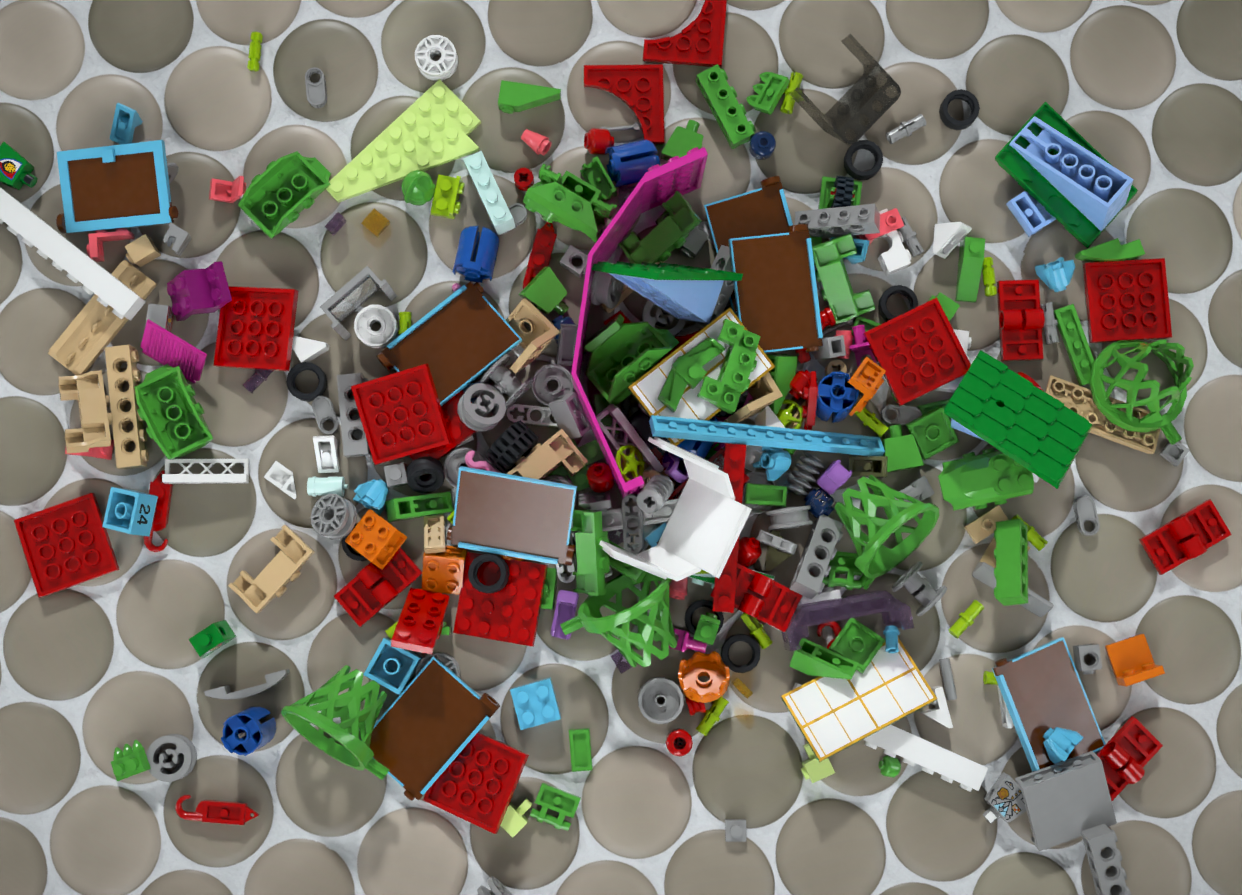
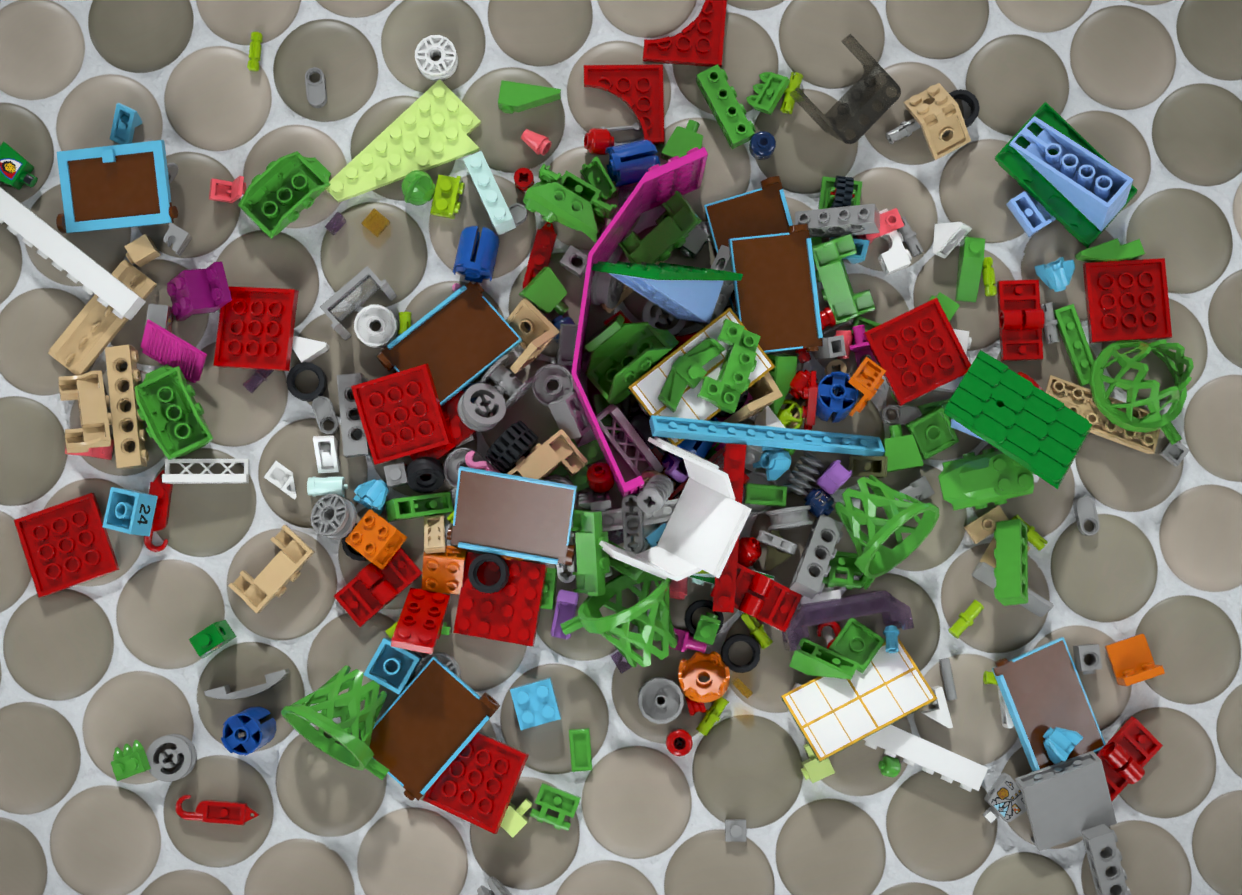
(95, 246): coral bracket -> none
(544, 421): white beam -> none
(629, 462): lime wheel -> none
(867, 145): black tyre -> none
(871, 421): lime pin -> none
(894, 290): black tyre -> none
(919, 588): light grey hose -> none
(937, 118): none -> tan bracket
(1185, 537): red plate -> none

